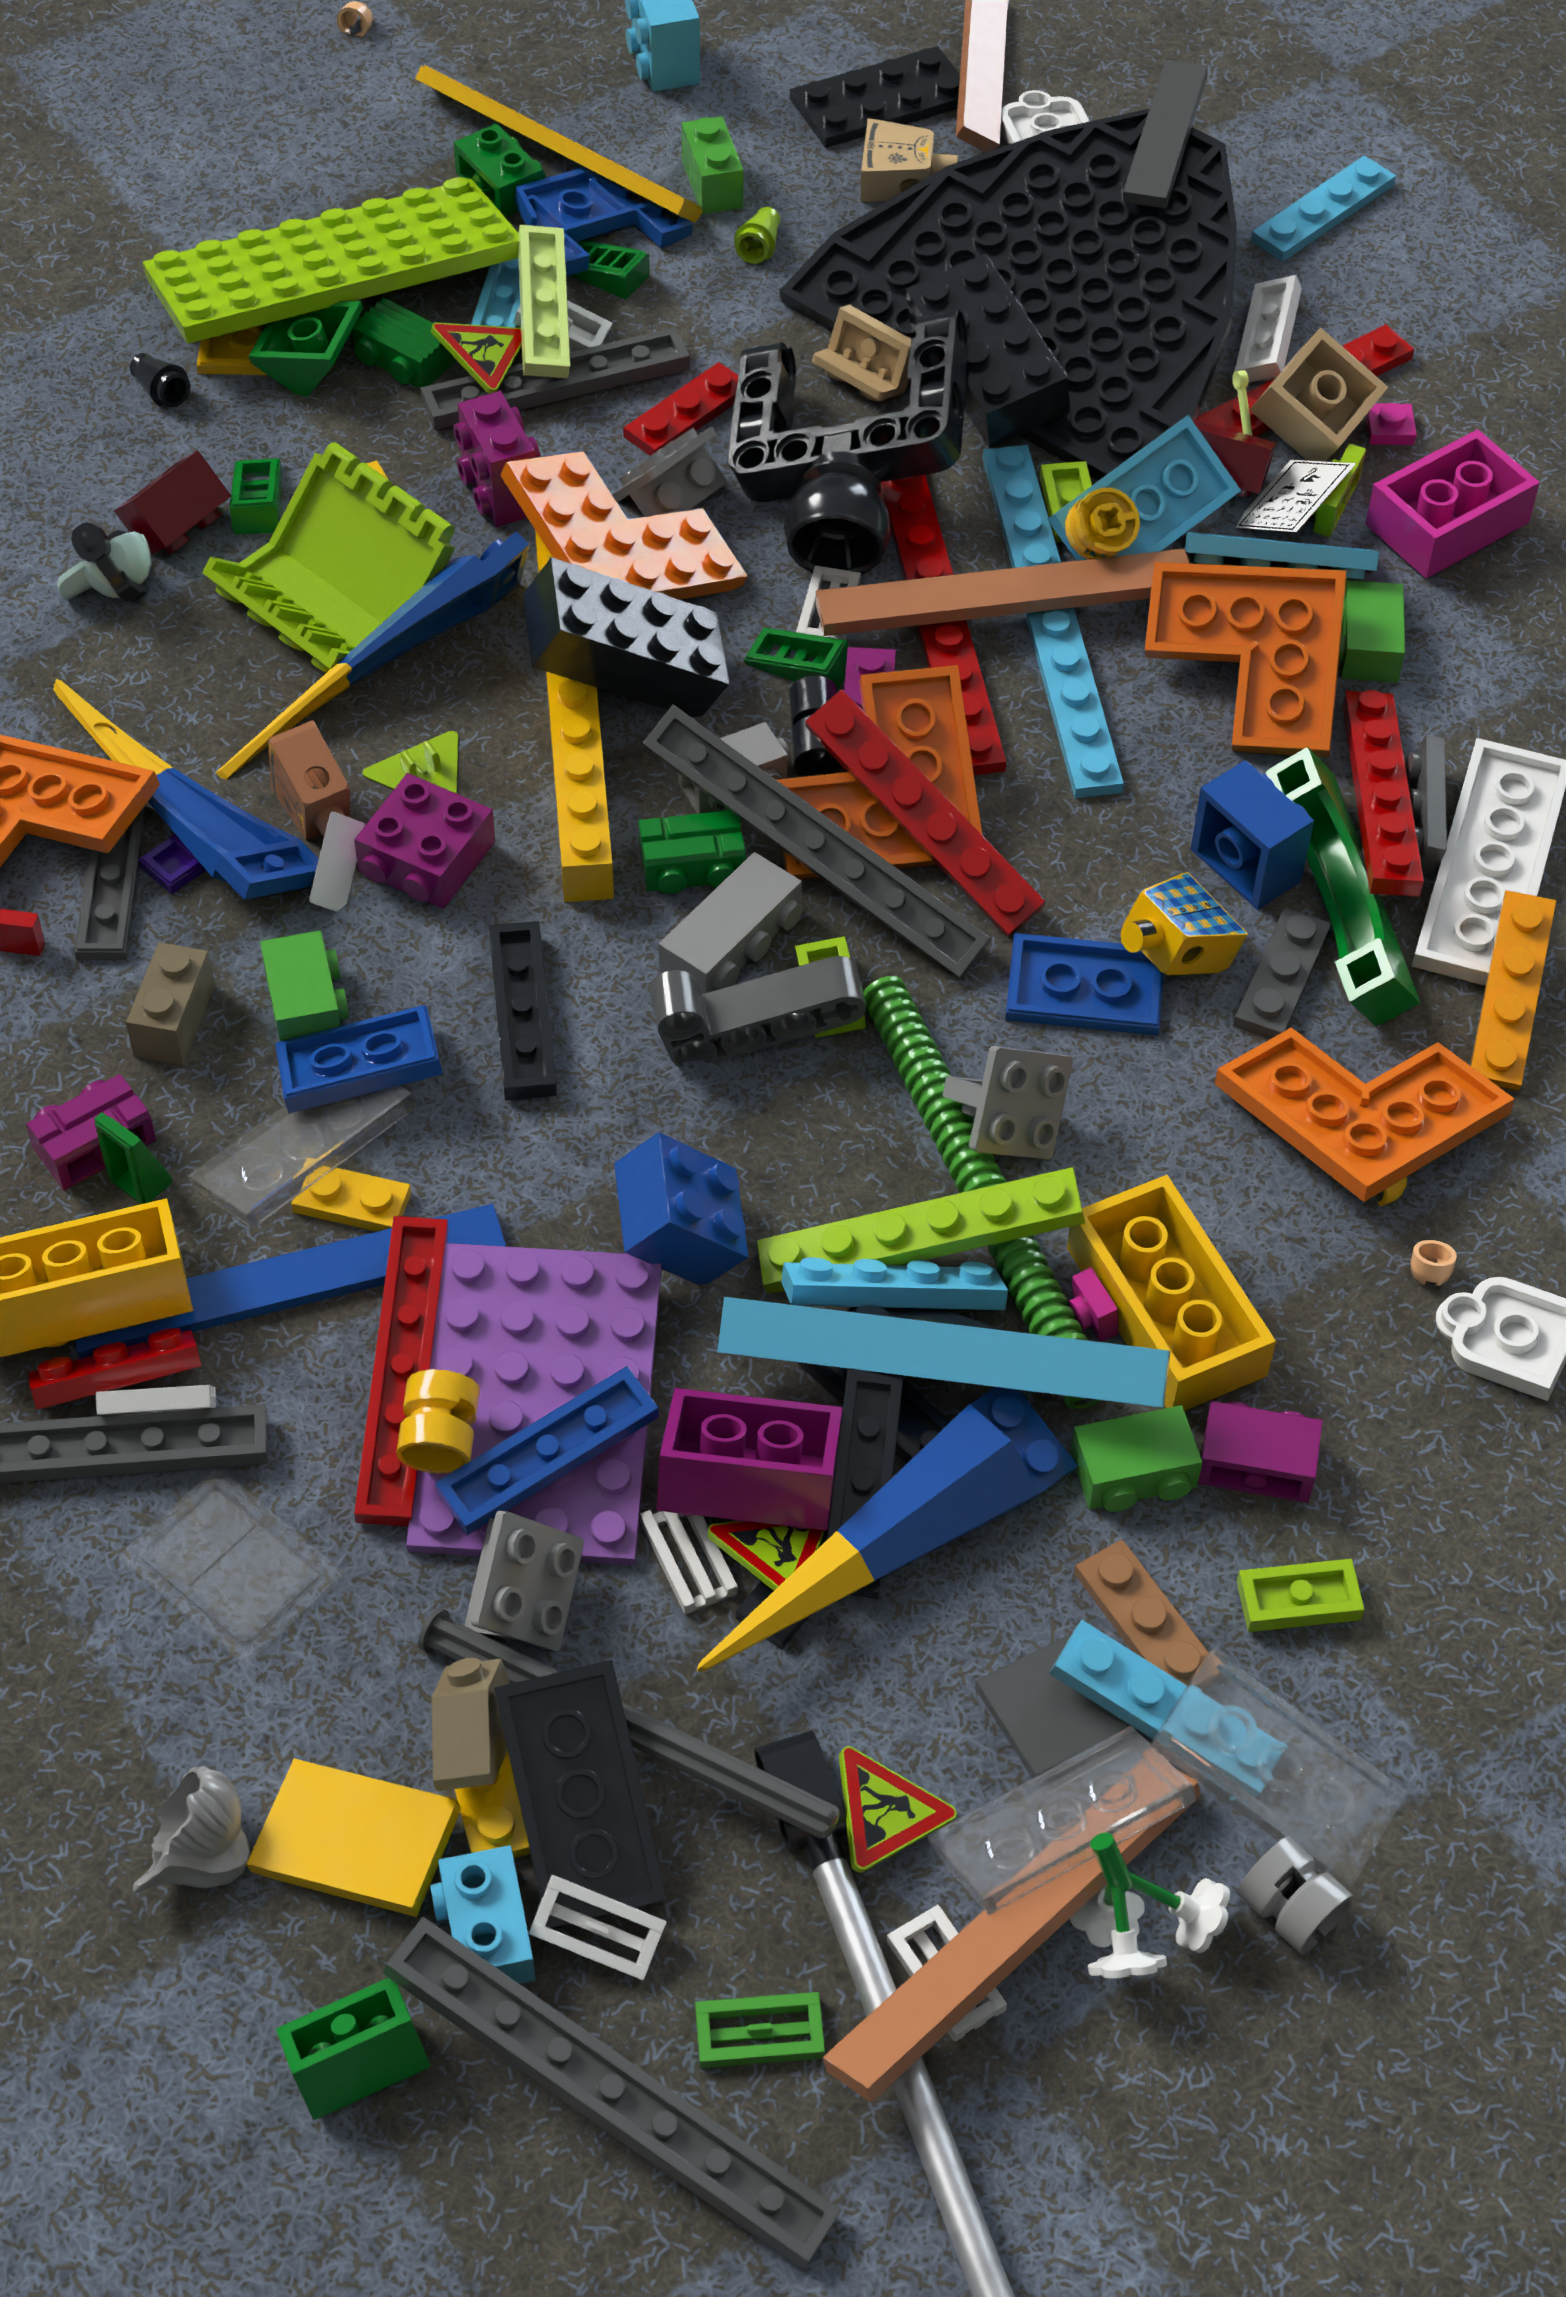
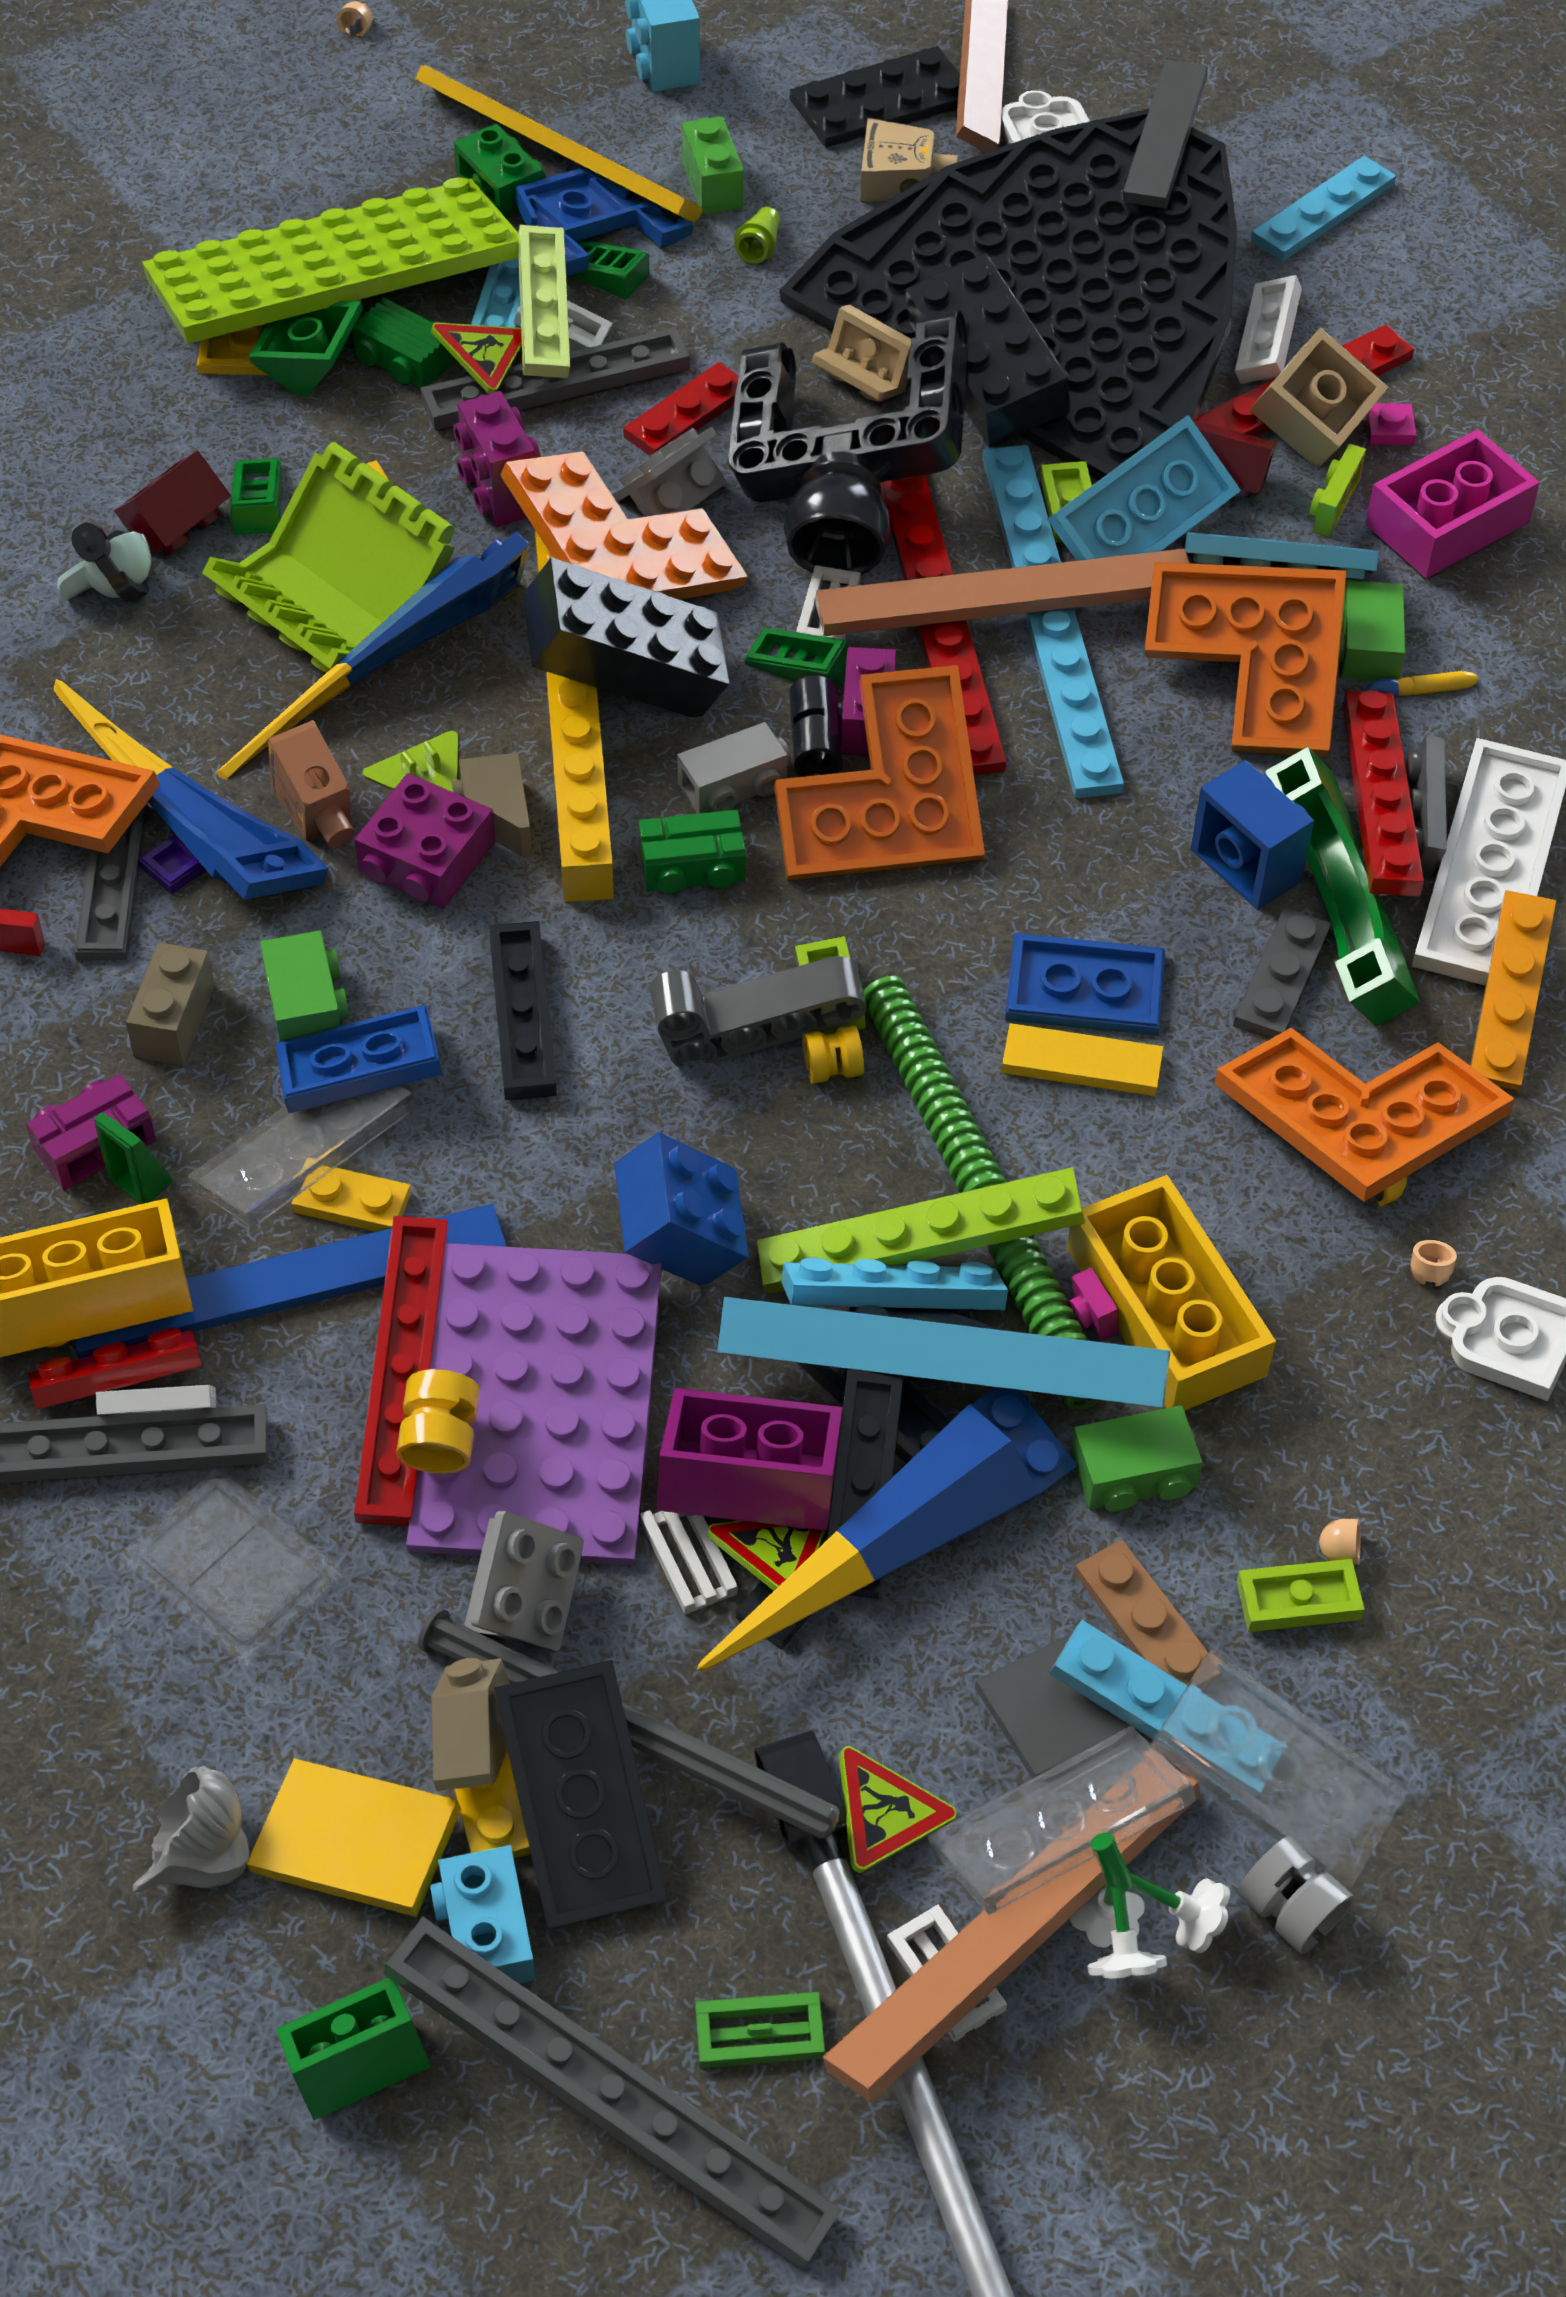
(163, 381): black cone -> none
(336, 863): white sticker -> none
(499, 785): none -> dark tan slope
(547, 1450): blue plate -> none
(645, 1946): white tile -> none
(733, 924): light grey brick -> none
(817, 842): dark grey plate -> none
(833, 1054): none -> yellow wheel
(925, 814): red plate -> none
(1016, 1101): light grey bracket -> none
(1082, 1059): none -> yellow tile
(1103, 523): yellow wheel -> none
(1182, 928): yellow torso -> none
(1240, 382): yellowish green hinge -> none
(1260, 1451): magenta brick -> none
(1294, 495): white sticker -> none
(1341, 1540): none -> light nougat hinge
(1425, 683): none -> yellow piece

